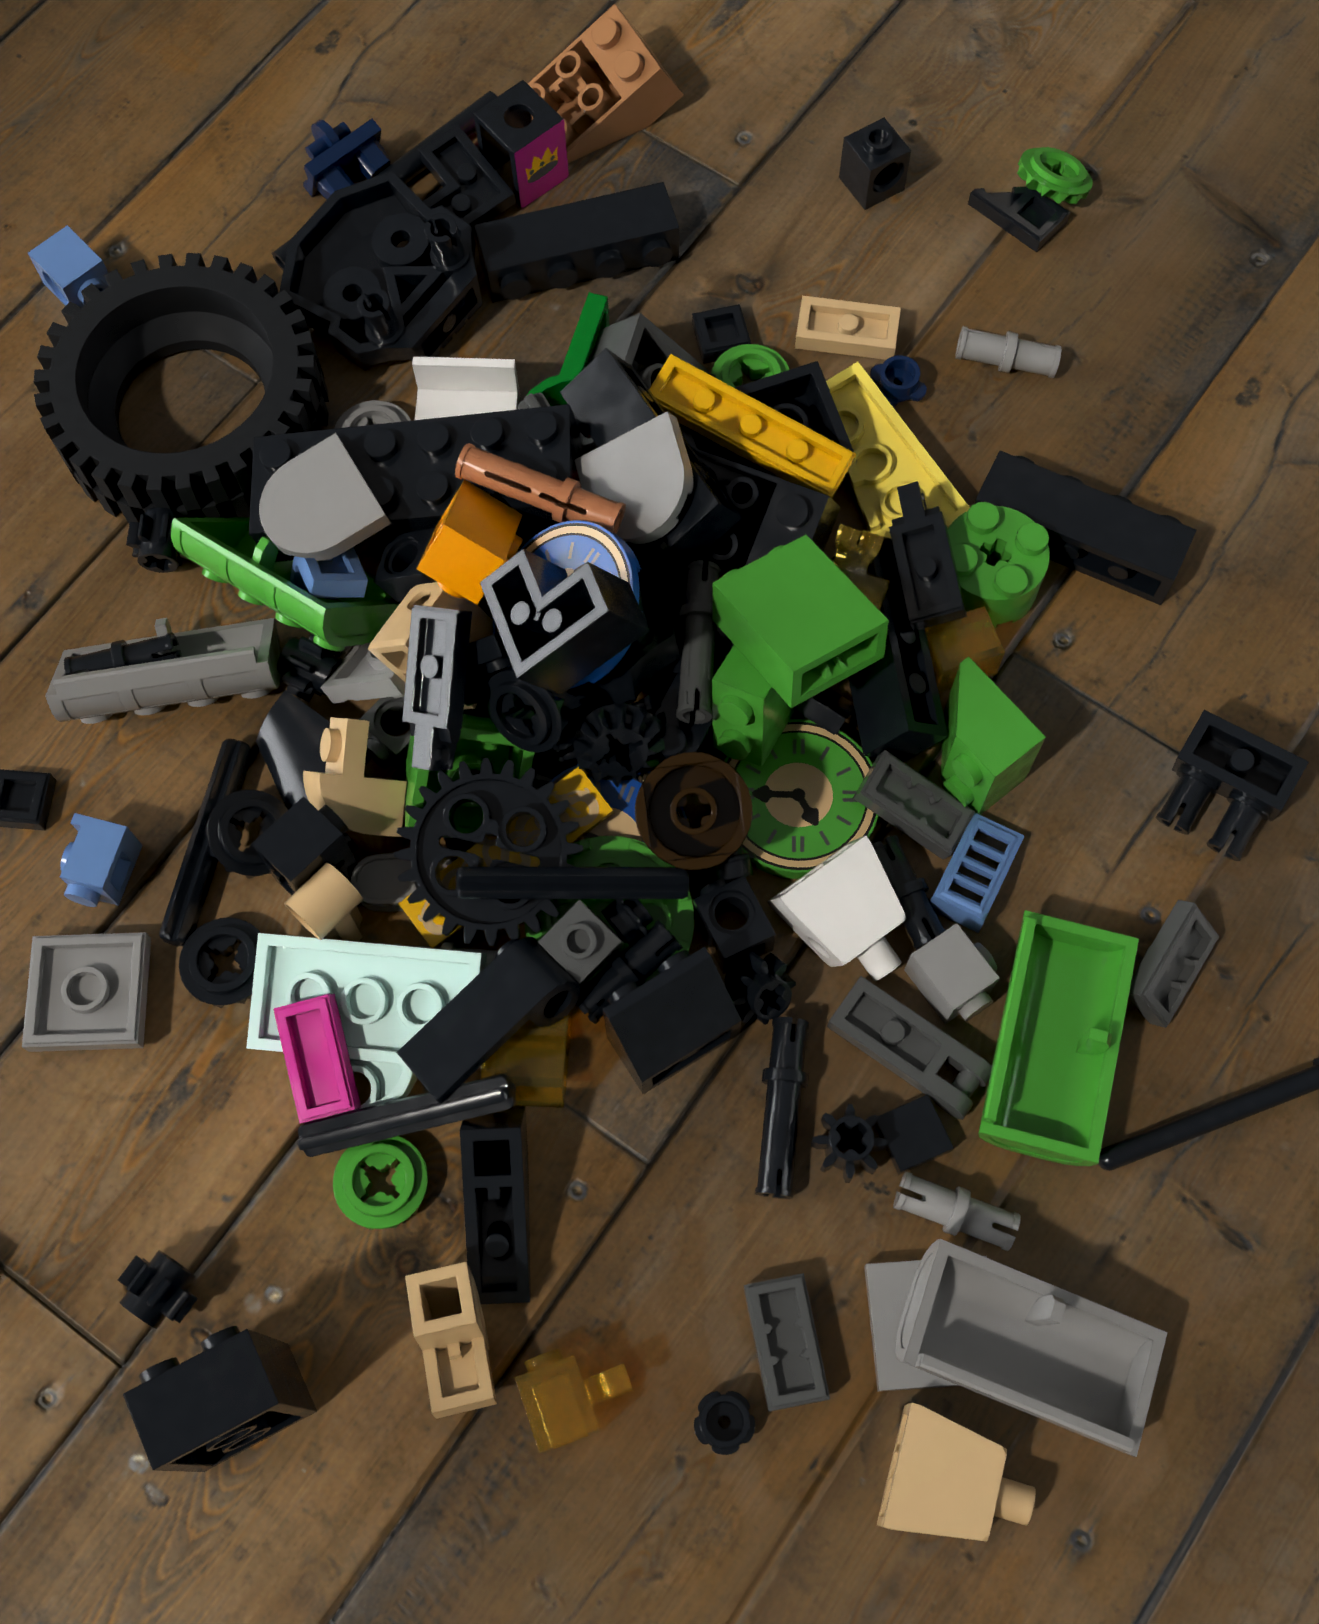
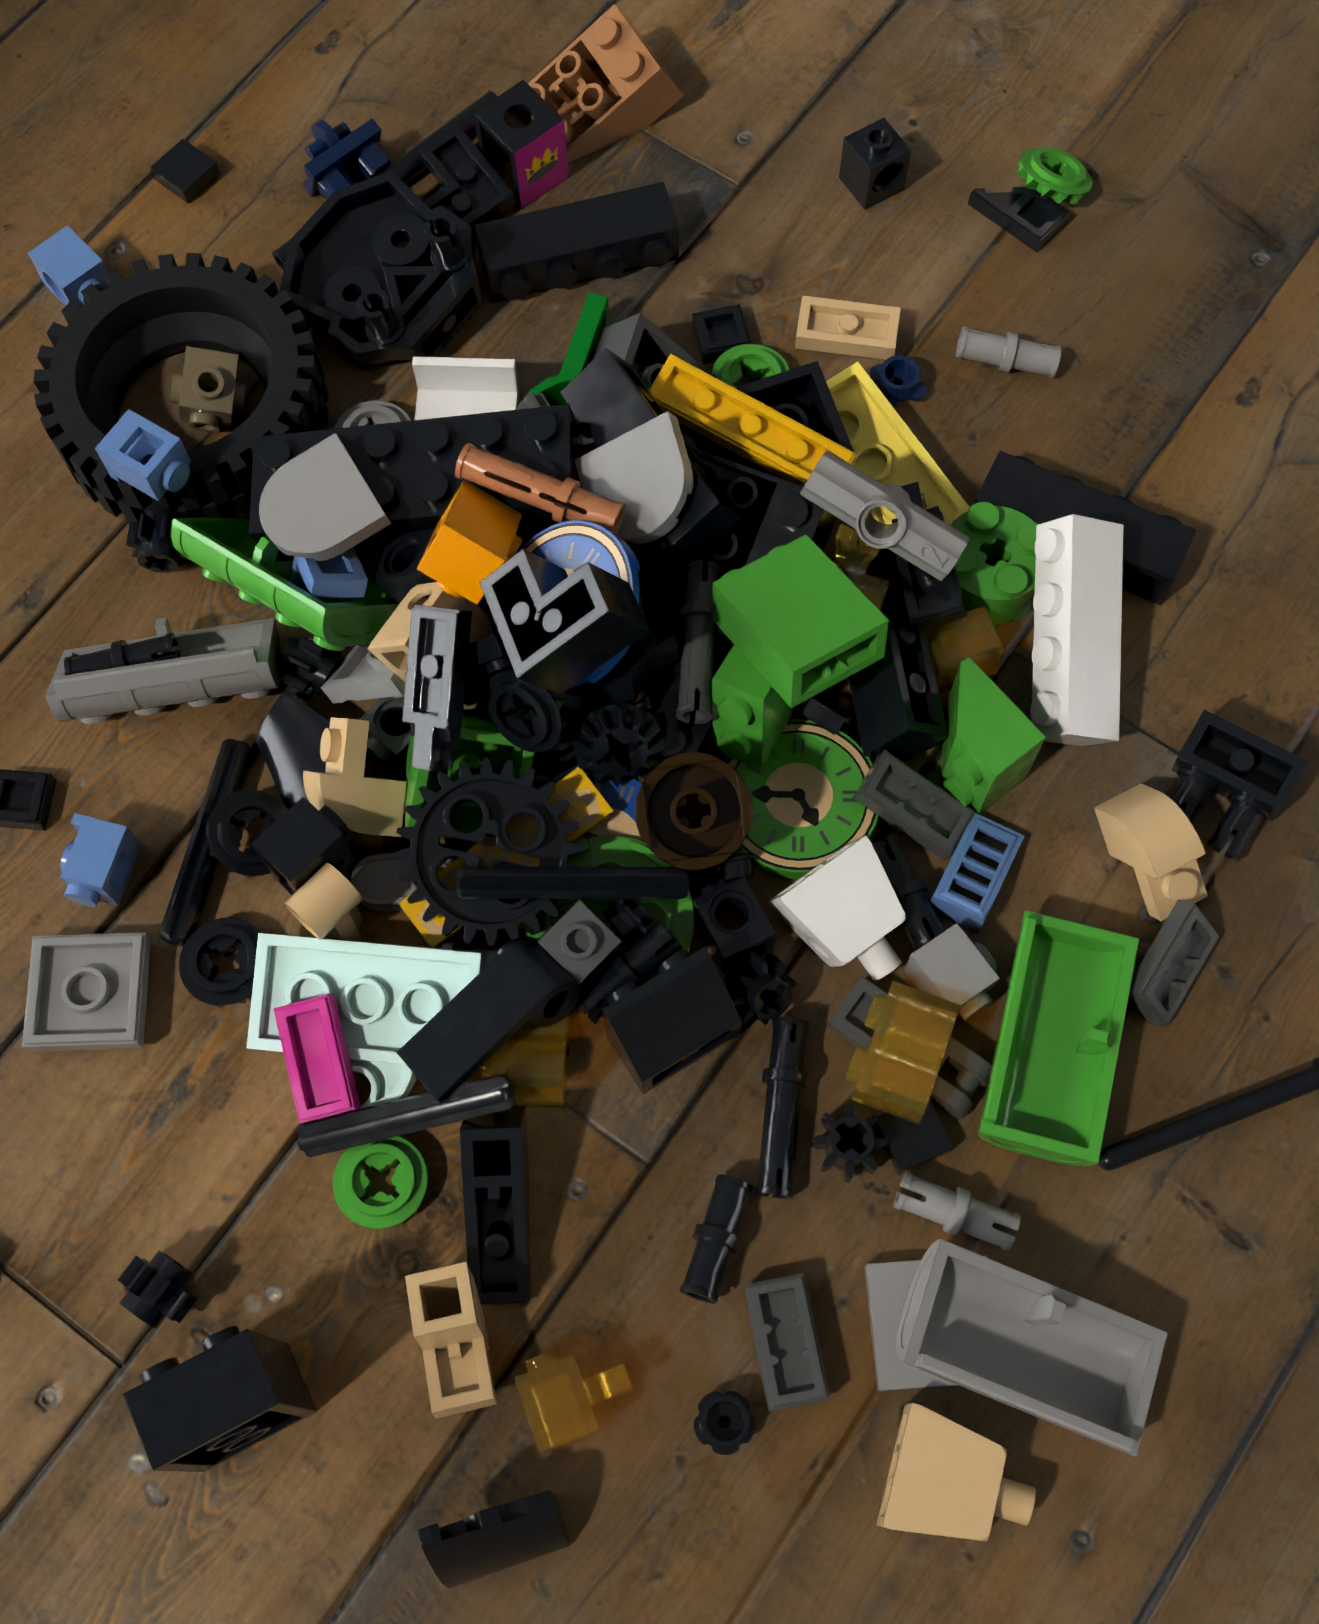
(144, 456): none -> medium blue brick
(185, 170): none -> black tile
(208, 389): none -> dark tan brick
(494, 1539): none -> black slope
(716, 1239): none -> black pin
(904, 1051): none -> clear yellow brick
(916, 534): none -> light grey piece
(1077, 630): none -> white brick
(1158, 842): none -> tan brick

